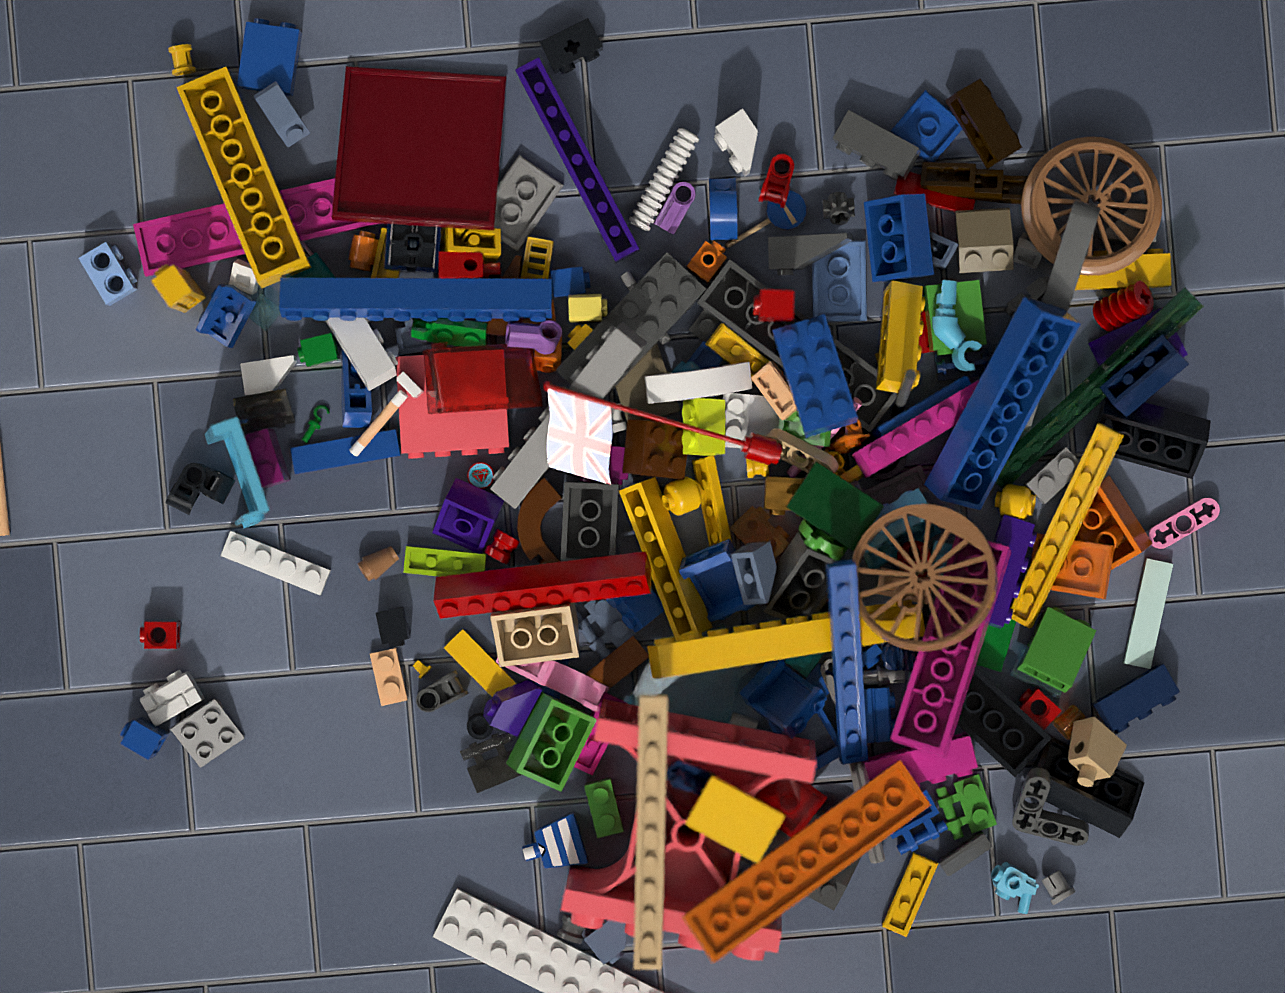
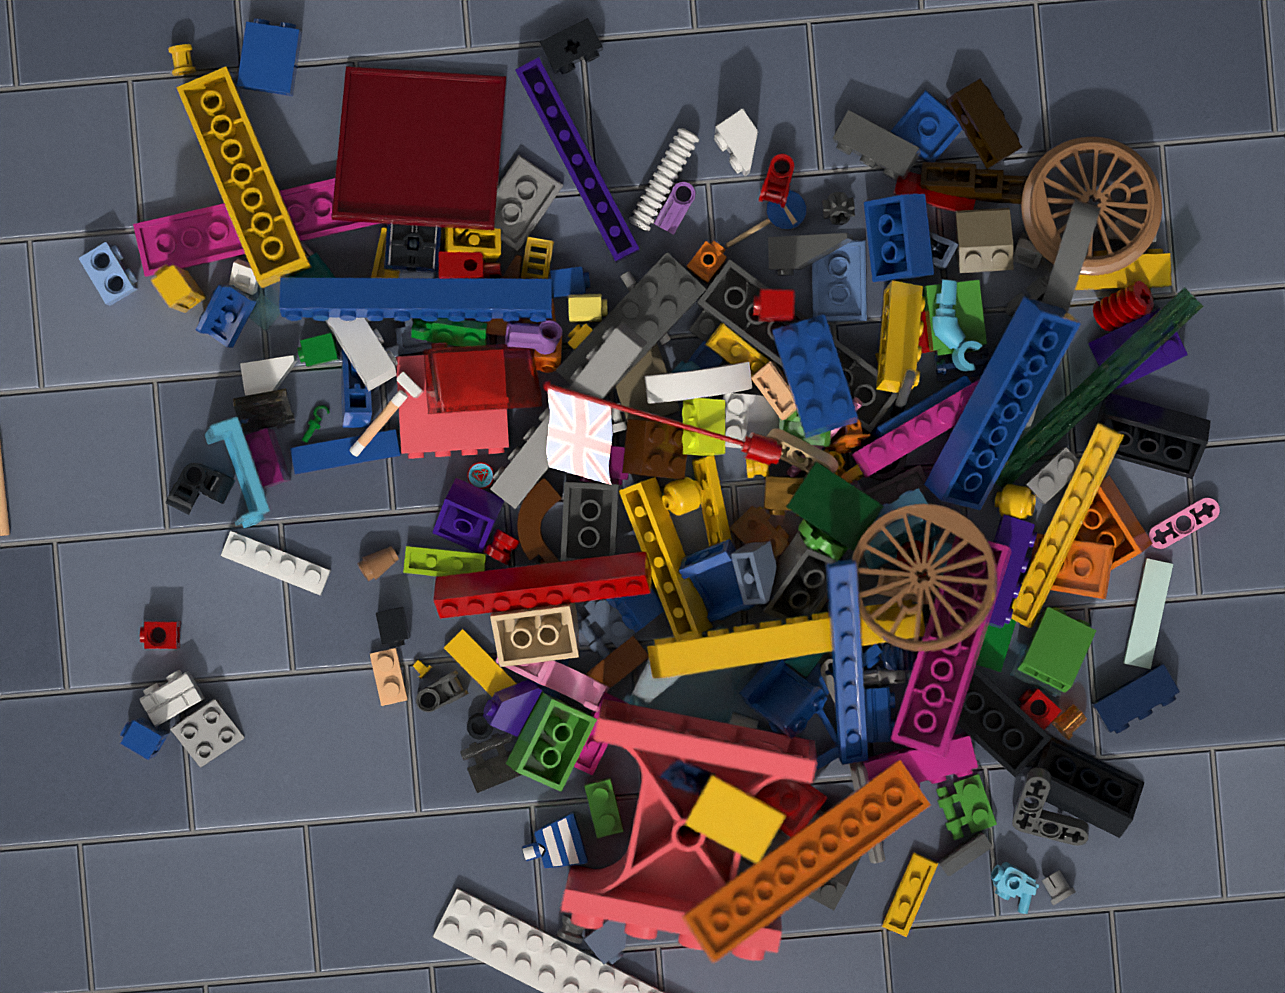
(281, 114): sand blue slope -> none
(363, 251): orange brick -> none
(650, 831): tan plate -> none
(723, 209): blue brick -> none
(931, 831): blue plate -> none
(1094, 750): tan torso -> none
(1144, 375): dark blue brick -> none

